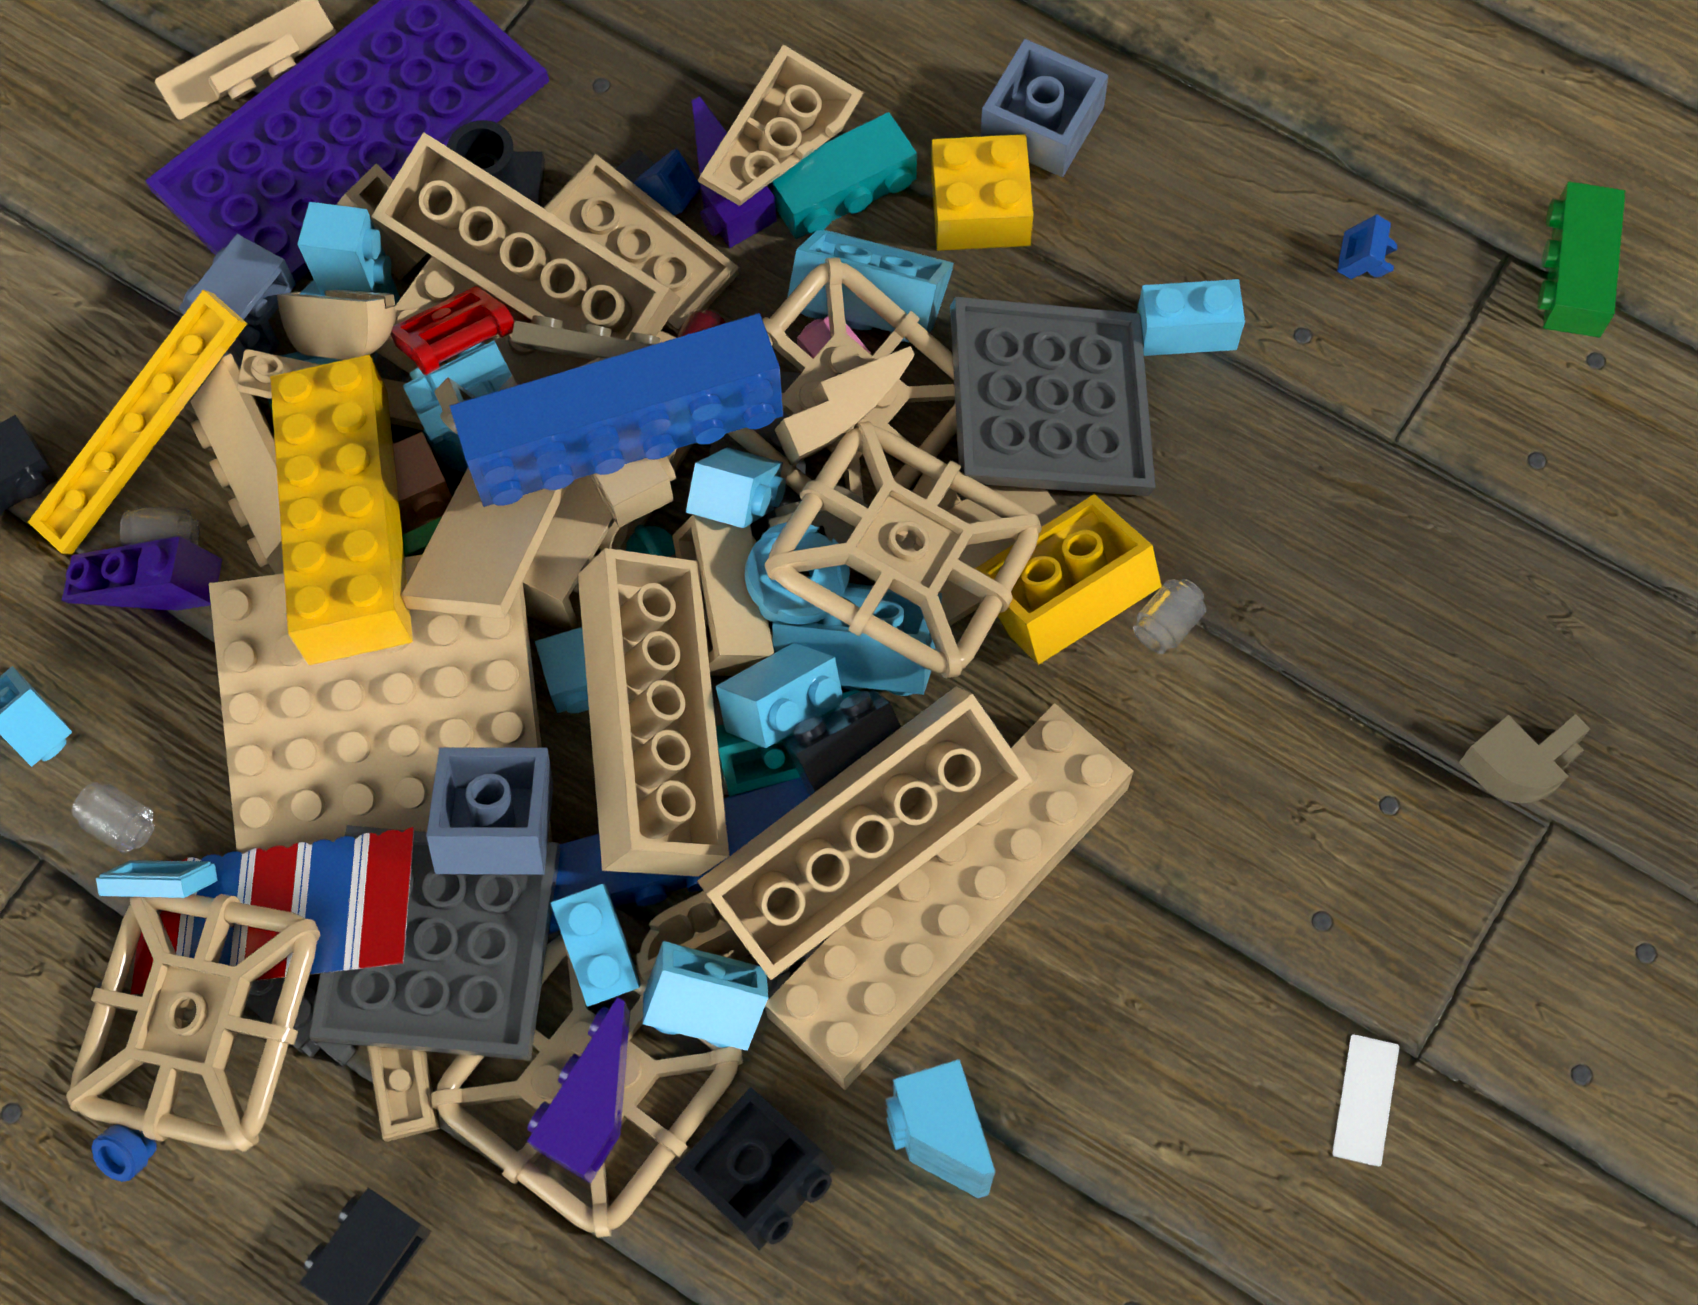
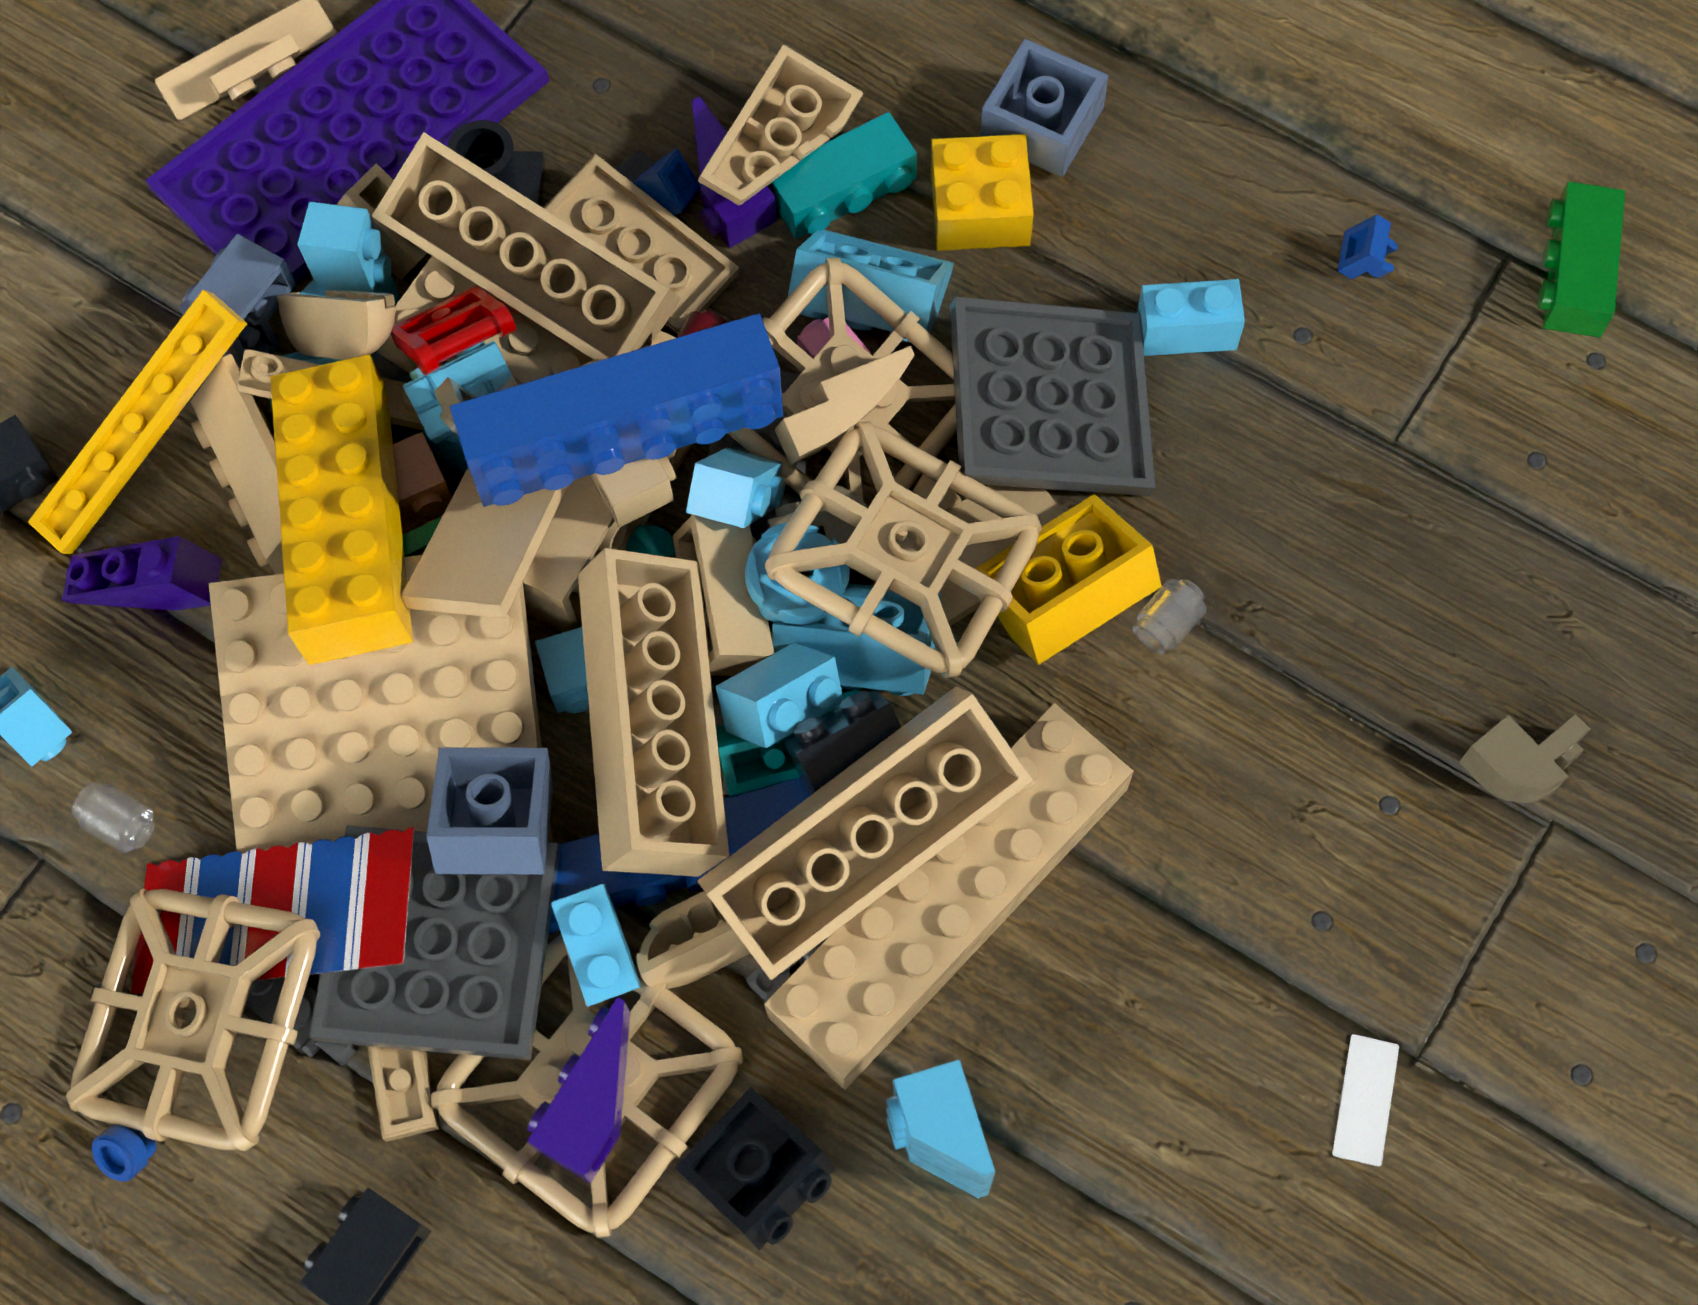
(157, 879): medium azure tile -> none
(158, 523): clear brick -> none
(589, 343): dark tan plate -> none
(704, 996): brick -> none

